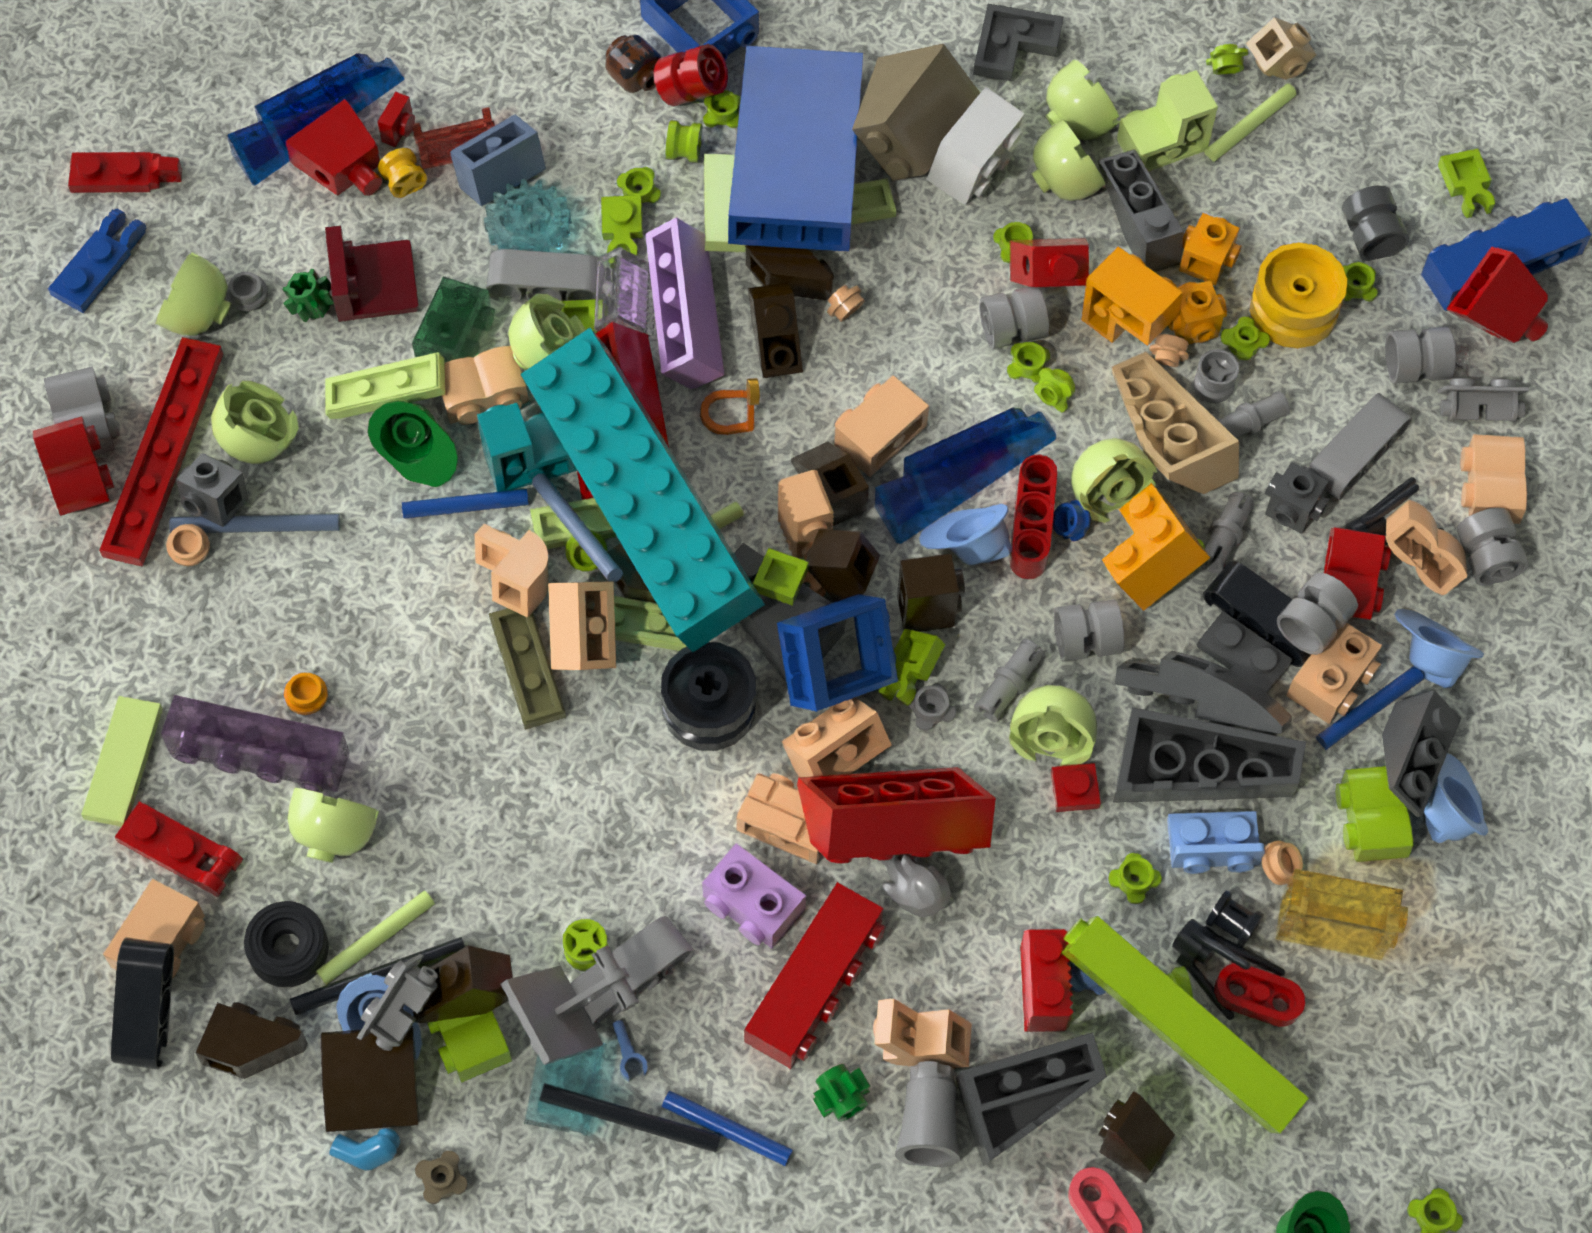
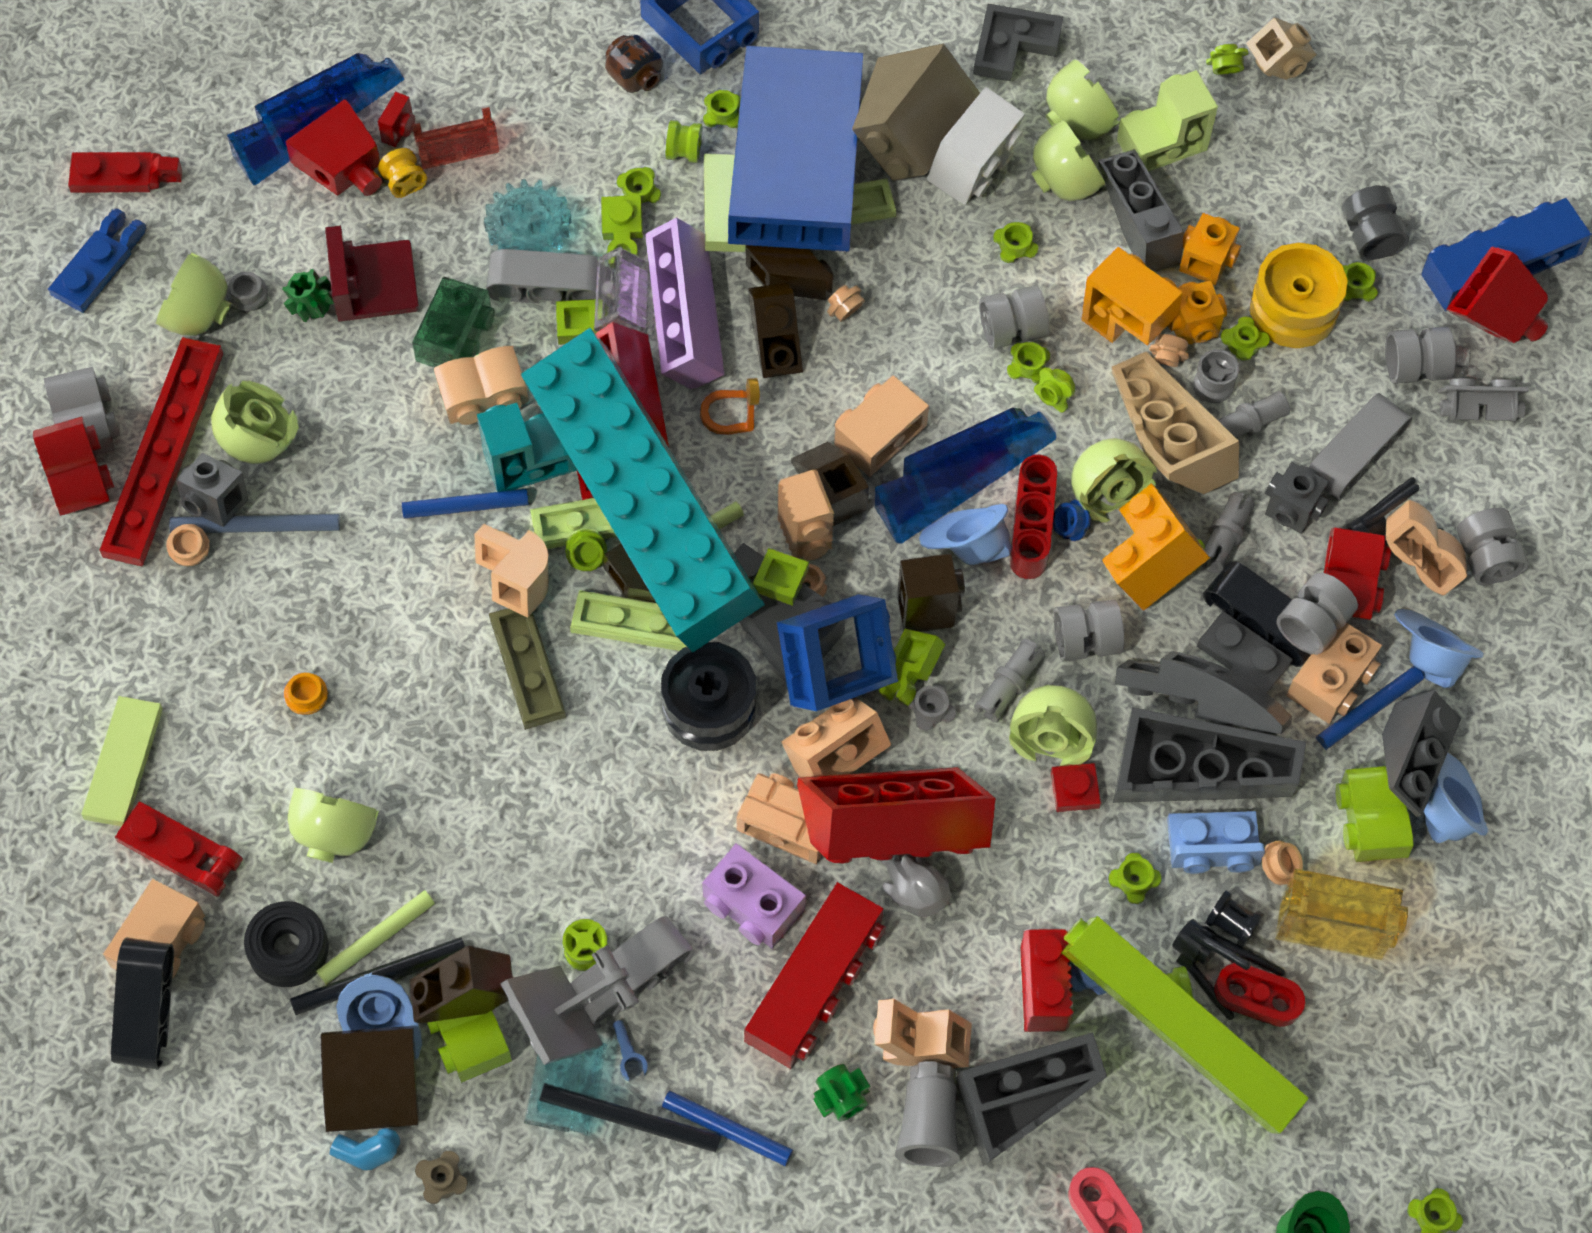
(245, 1043): dark brown slope -> none
(255, 744): clear purple brick -> none
(372, 387): yellowish green tile -> none
(406, 987): light grey hinge -> none
(413, 443): green piece -> none
(496, 158): sand blue brick -> none
(540, 329): yellowish green cylinder -> none
(577, 528): sand blue bar -> none
(582, 625): light nougat brick -> none
(691, 75): red wheel -> none
(842, 562): dark brown slope -> none
(1051, 262): red torso -> none
(1135, 1136): dark brown slope -> none
(1250, 122): yellowish green bar -> none
(1467, 176): lime plate -> none
(1495, 475): light nougat brick -> none

